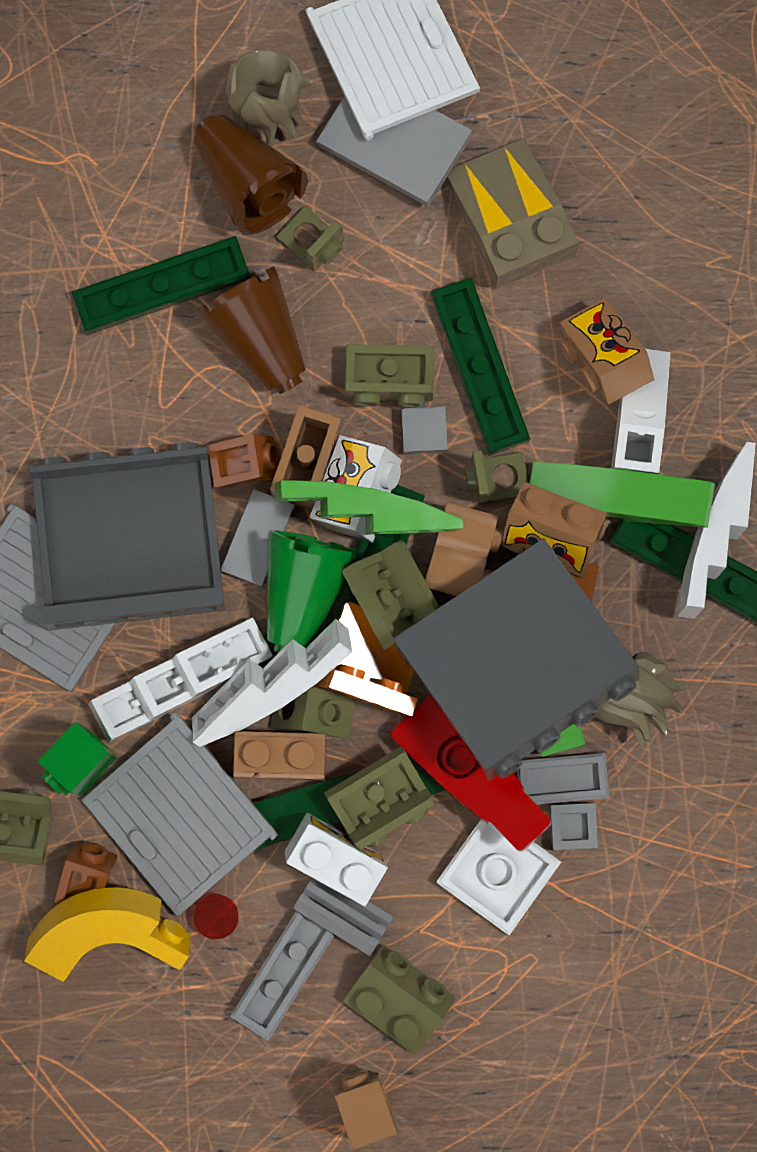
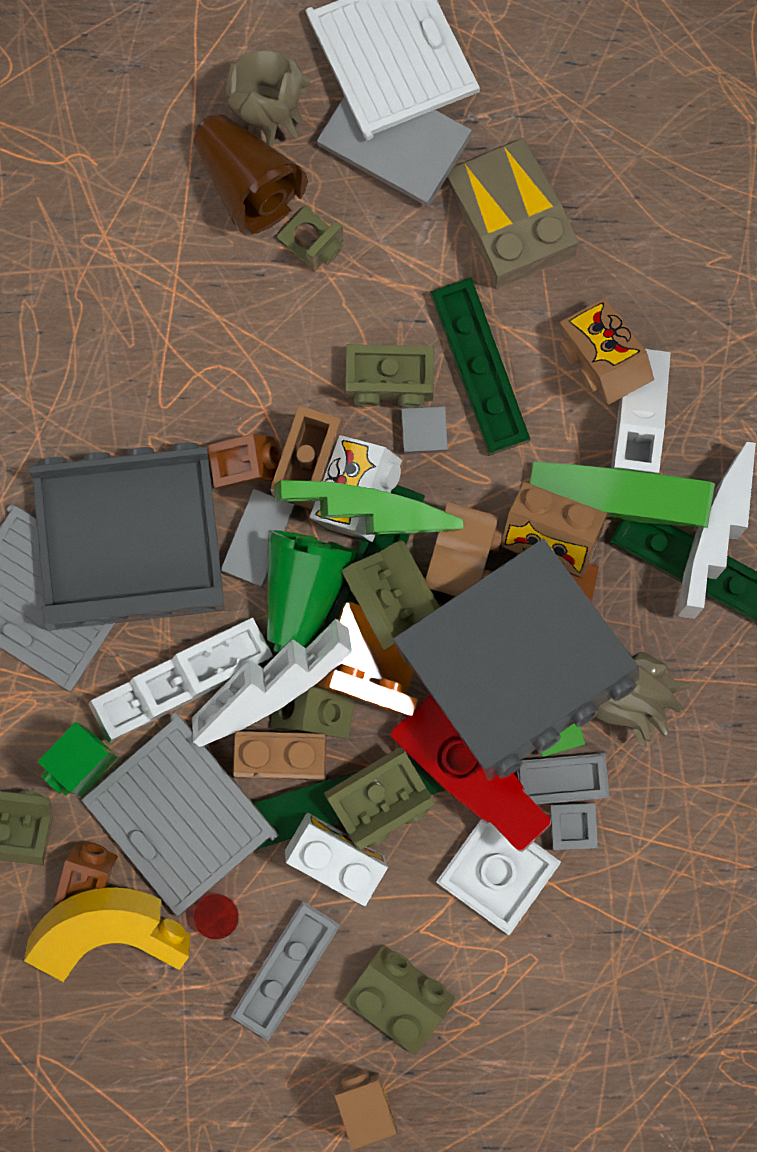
(161, 285): dark green tile -> none
(259, 330): reddish brown cone -> none
(345, 910): light grey tile -> none
(480, 476): olive bracket -> none

